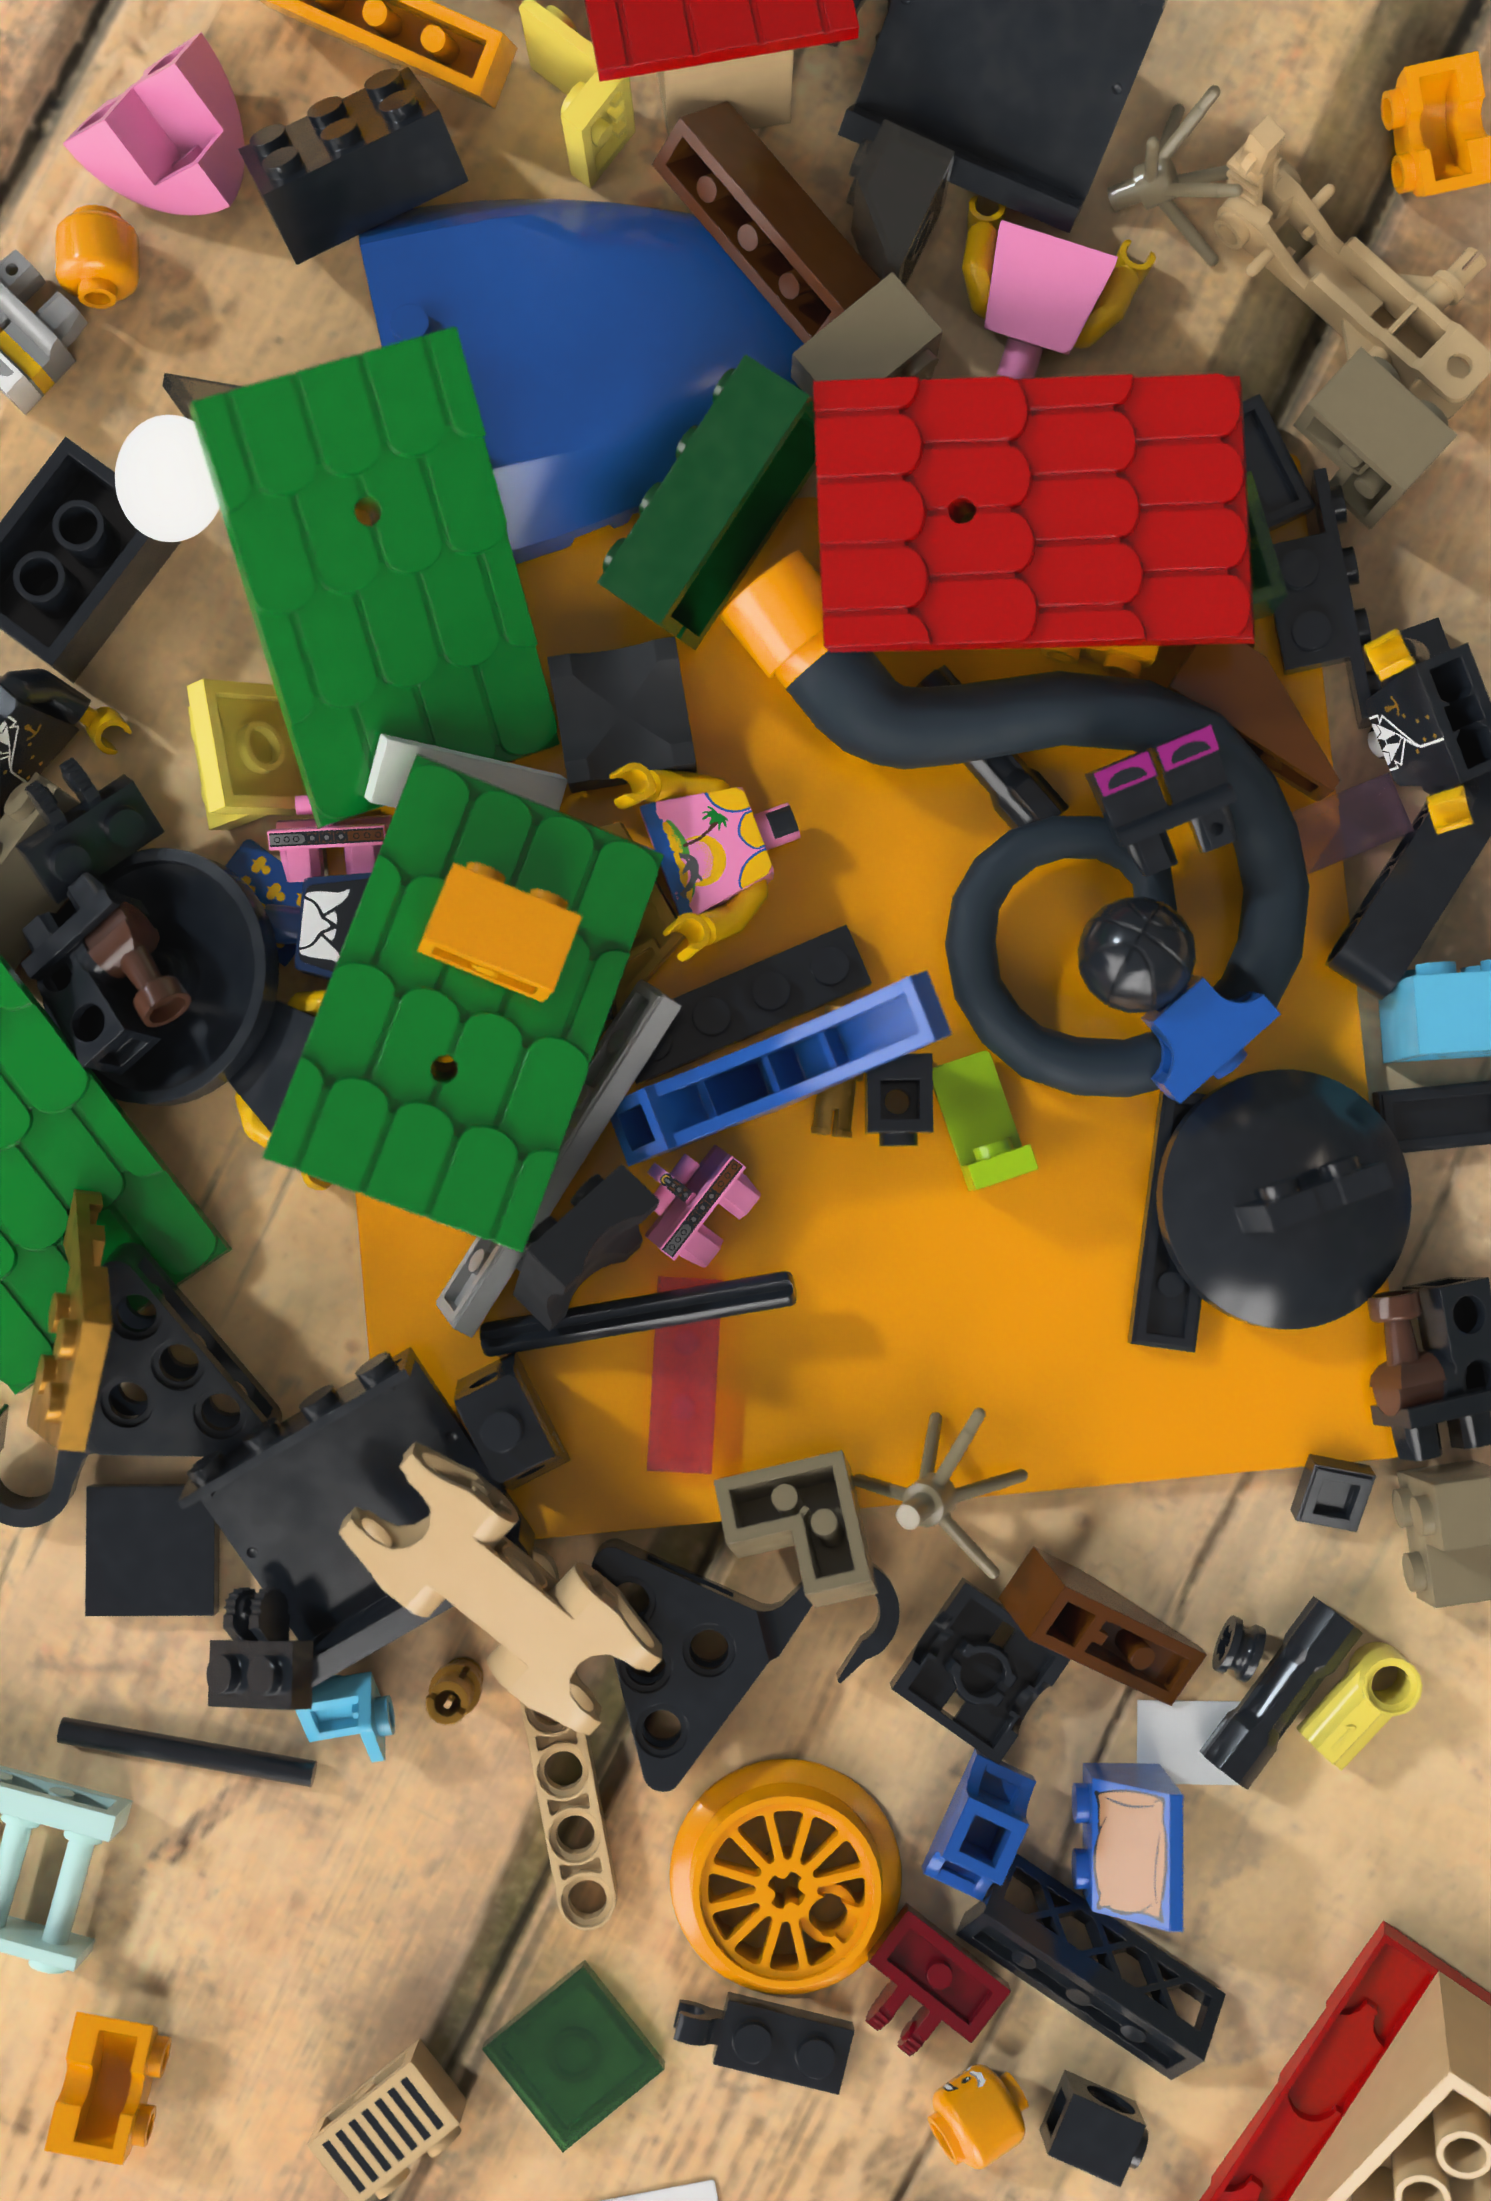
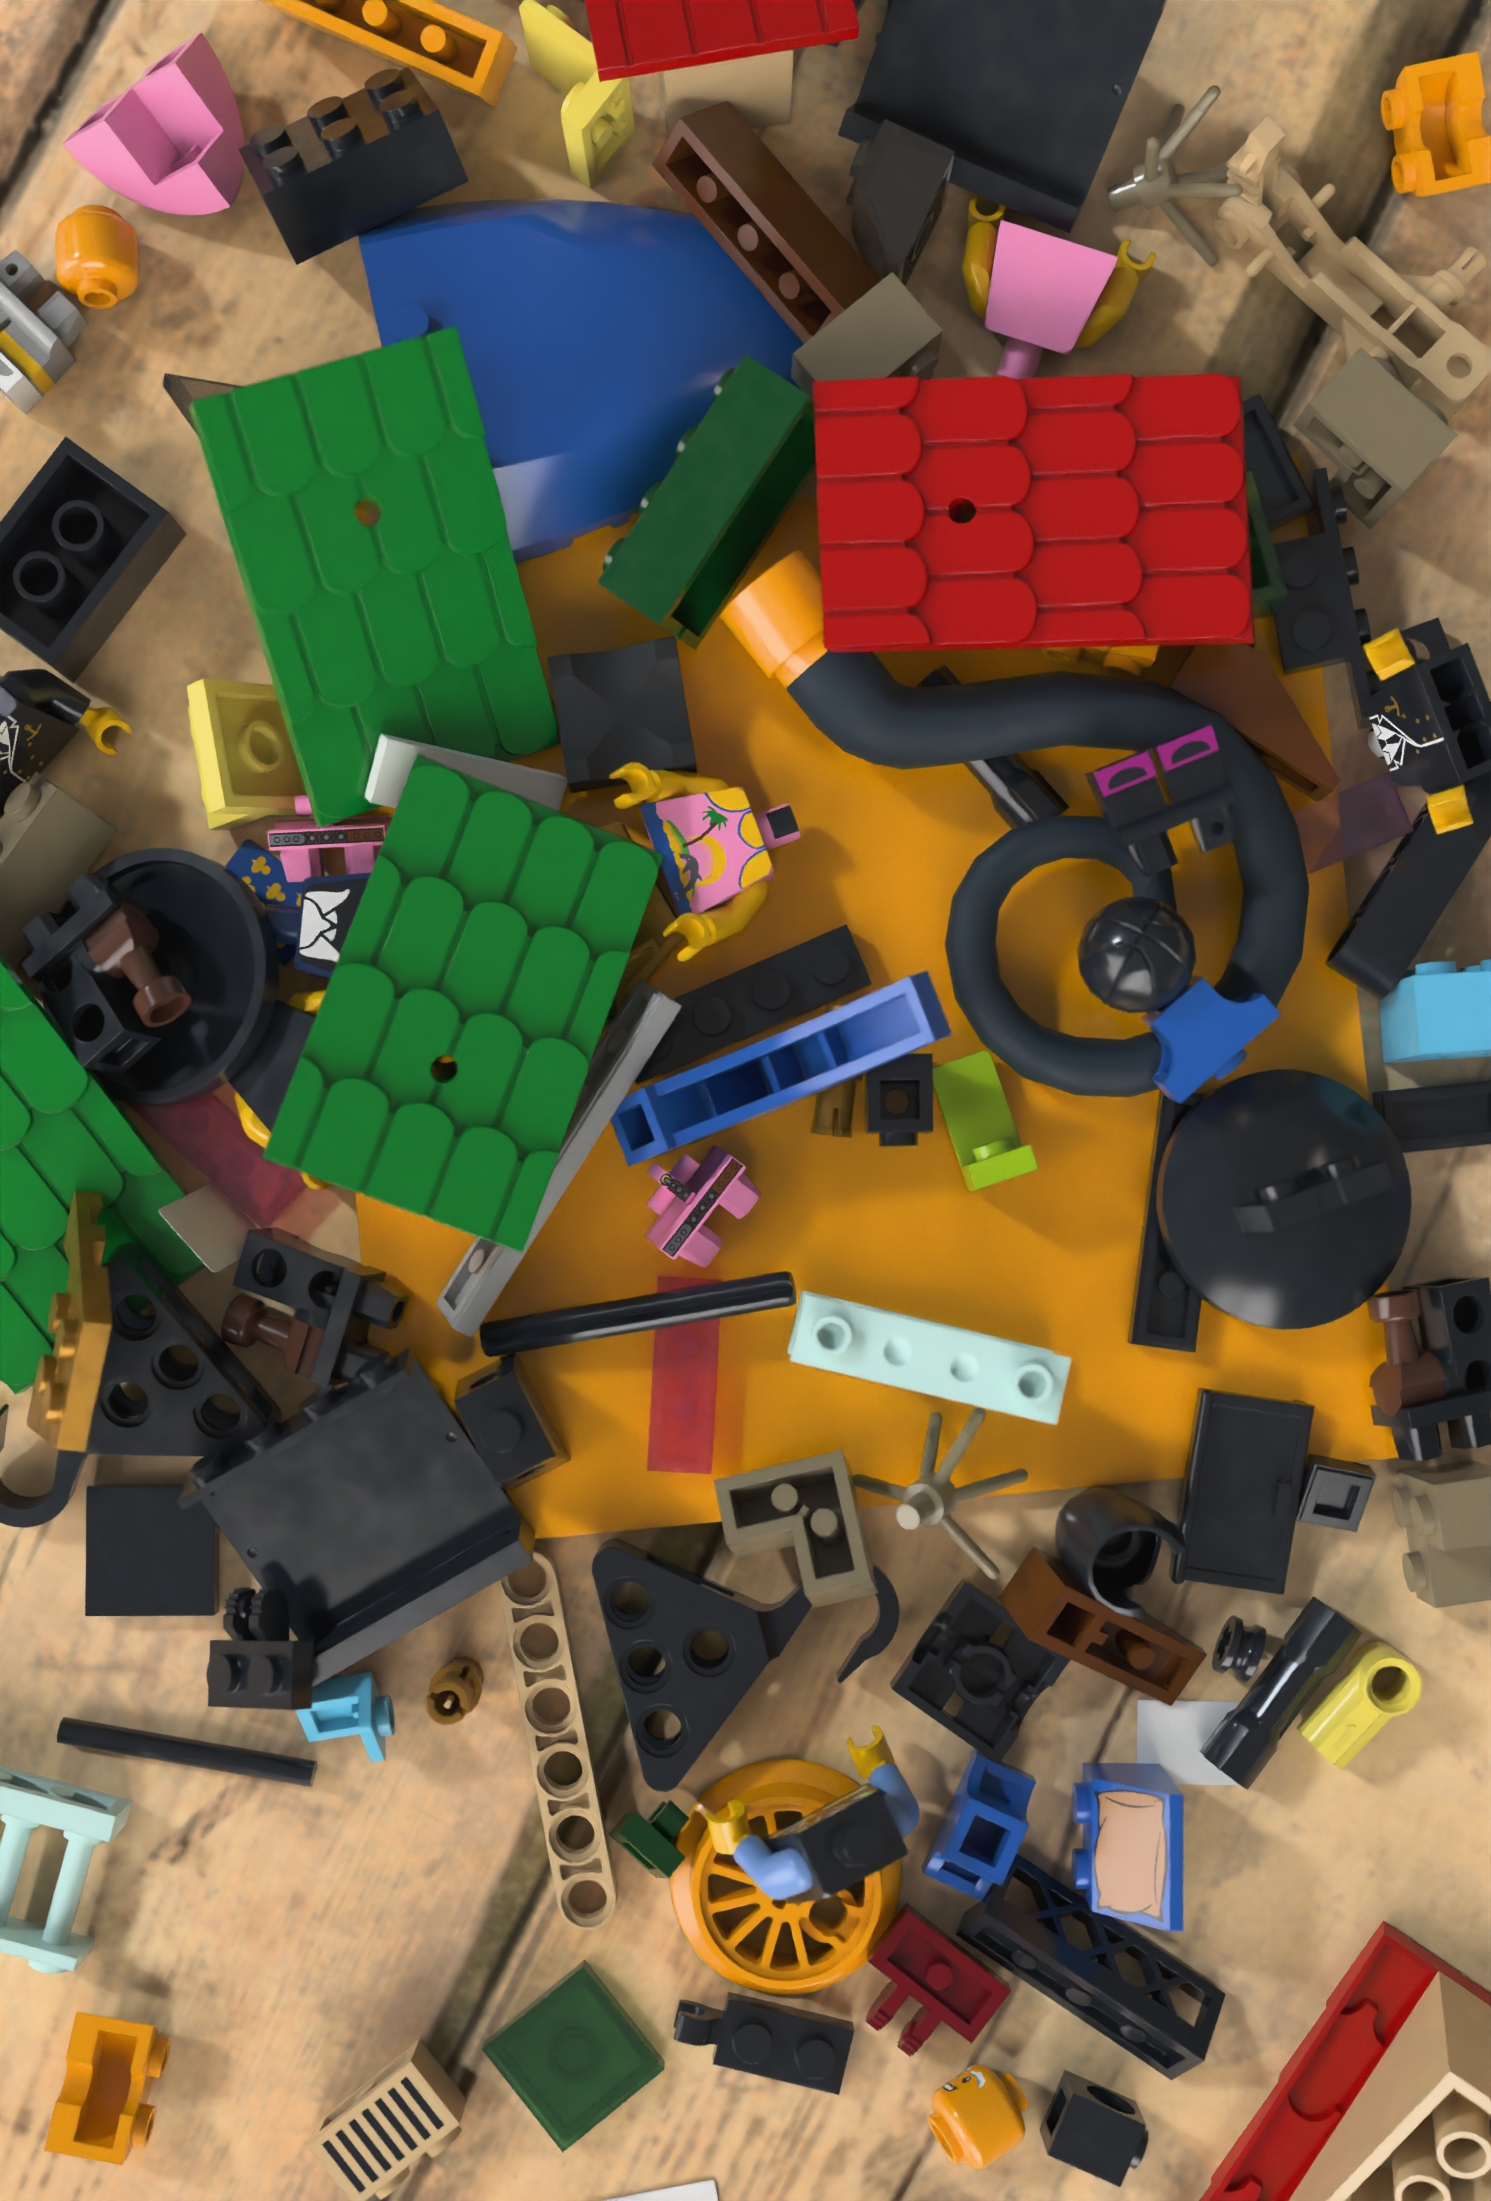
(89, 836): black hinge -> none
(165, 480): white sticker -> none
(209, 1226): none -> white sticker
(218, 1147): none -> clear pink tile
(331, 1300): none -> black hips
(466, 1559): tan piece -> none
(500, 931): light orange brick -> none
(589, 1237): black brick -> none
(651, 1839): none -> dark green tile
(835, 1842): none -> torso
(928, 1357): none -> light aqua fence
(1112, 1545): none -> black piece
(1230, 1488): none -> black door

